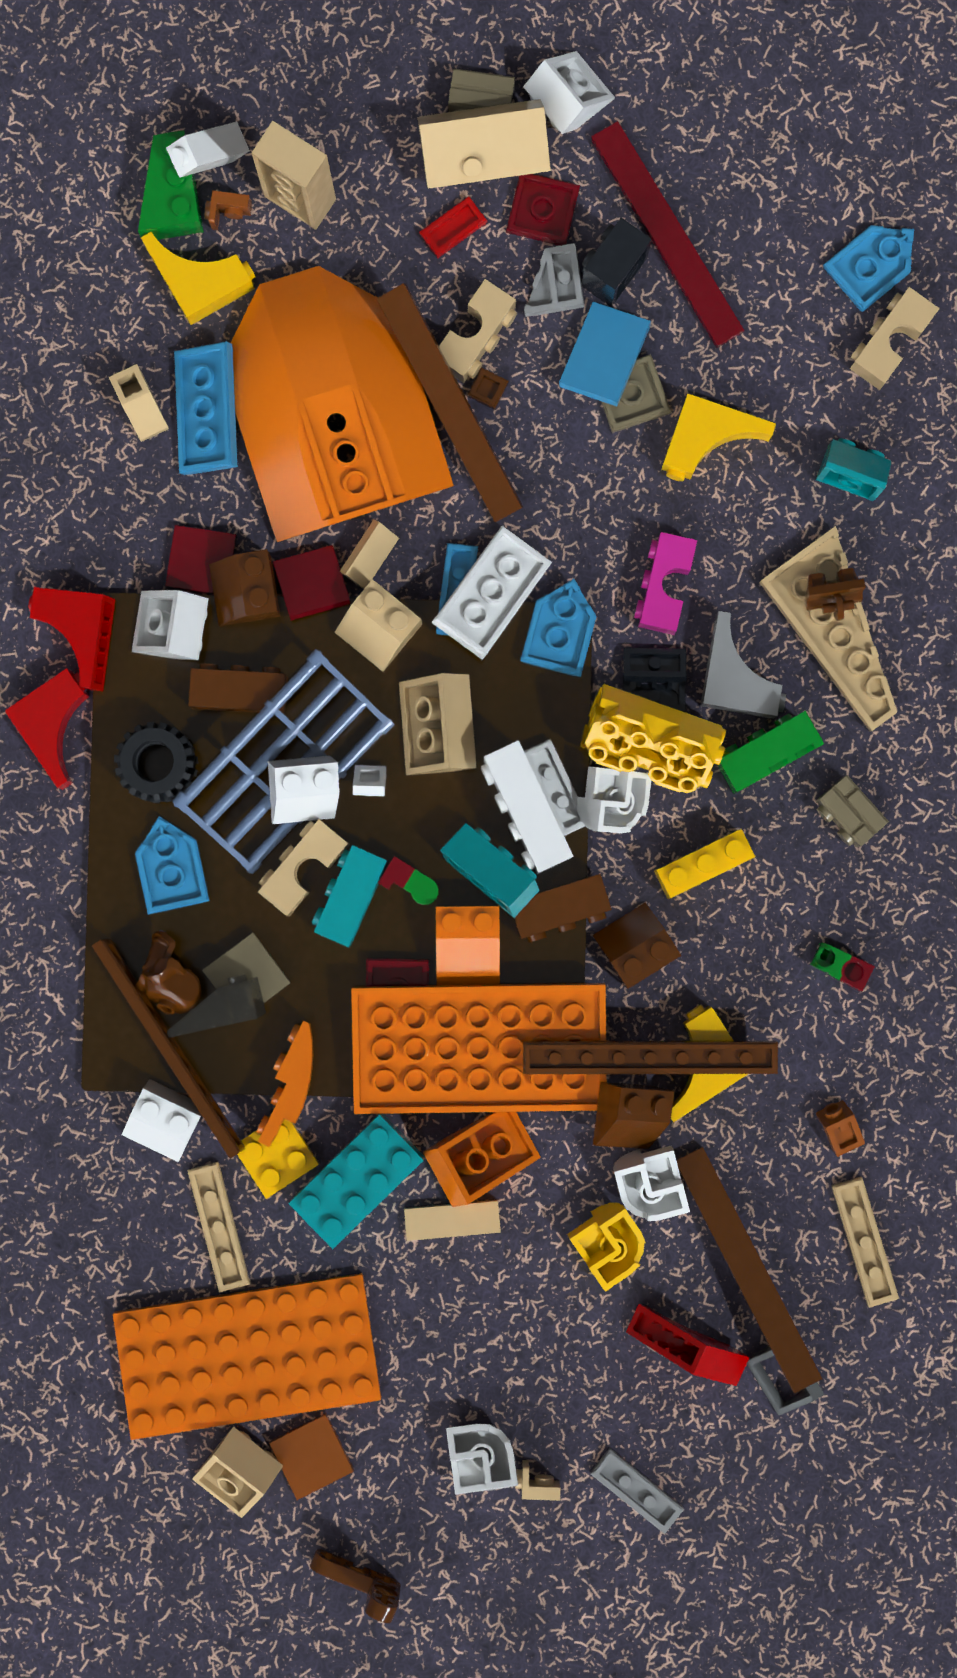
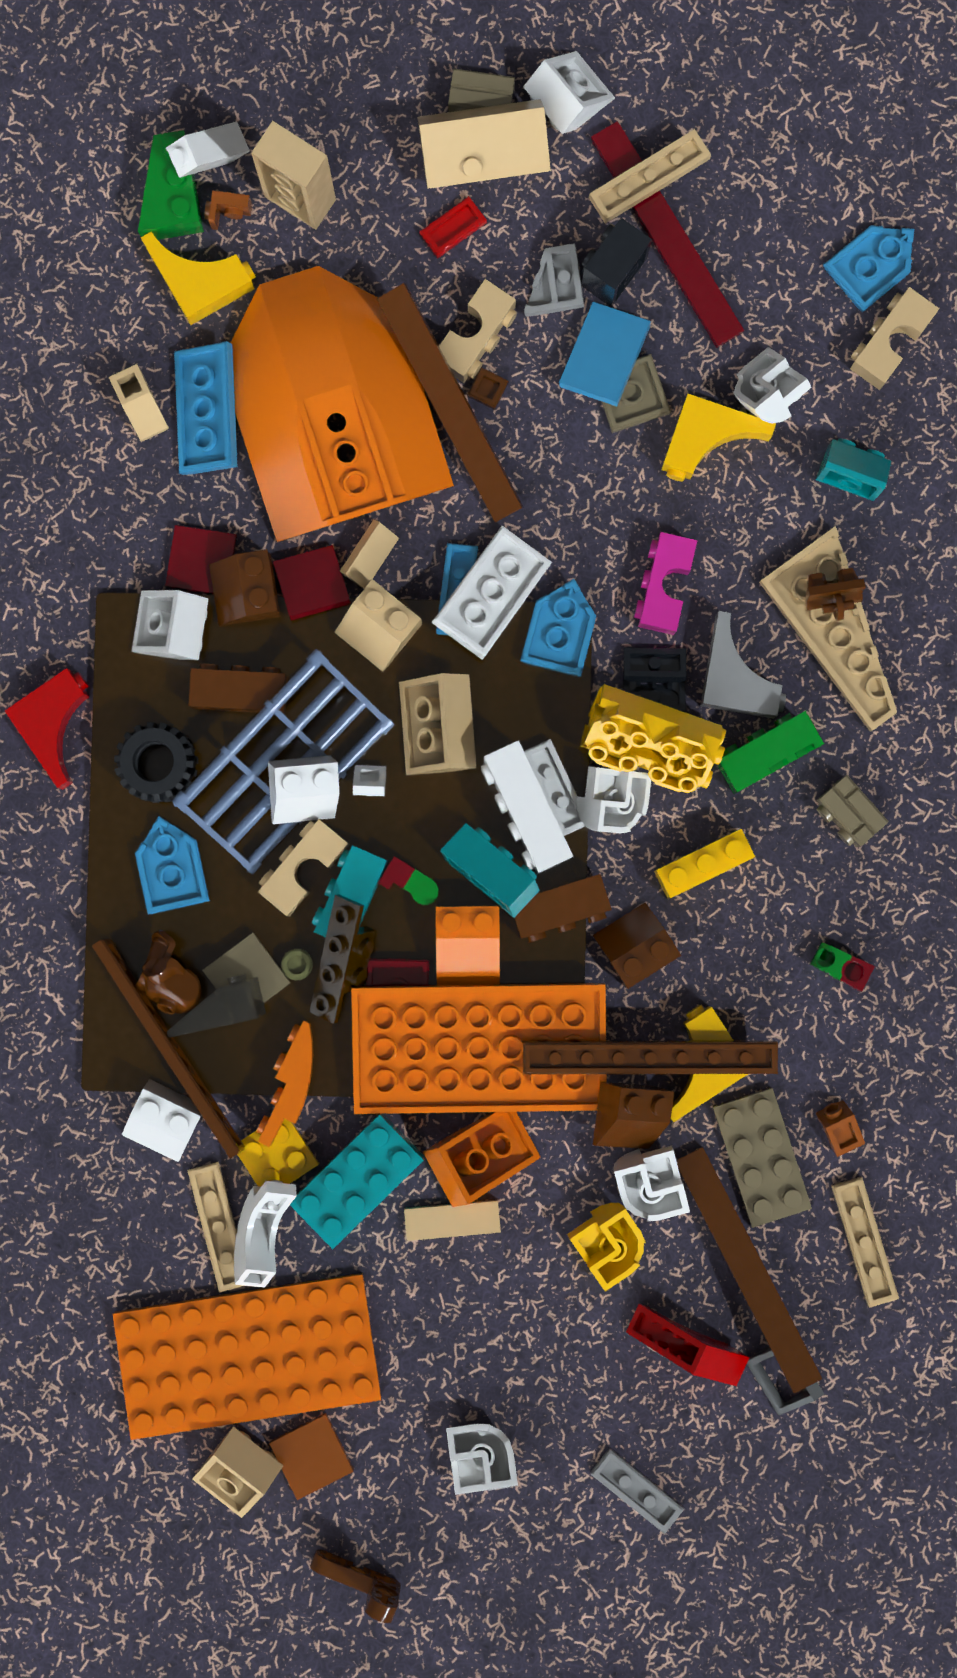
(84, 622): red arch -> none
(257, 1232): none -> white arch
(297, 964): none -> olive tile
(343, 958): none -> dark brown bracket
(539, 1489): tan bracket -> none
(543, 209): dark red tile -> none
(649, 176): none -> tan plate
(762, 1157): none -> dark tan plate
(769, 386): none -> white brick

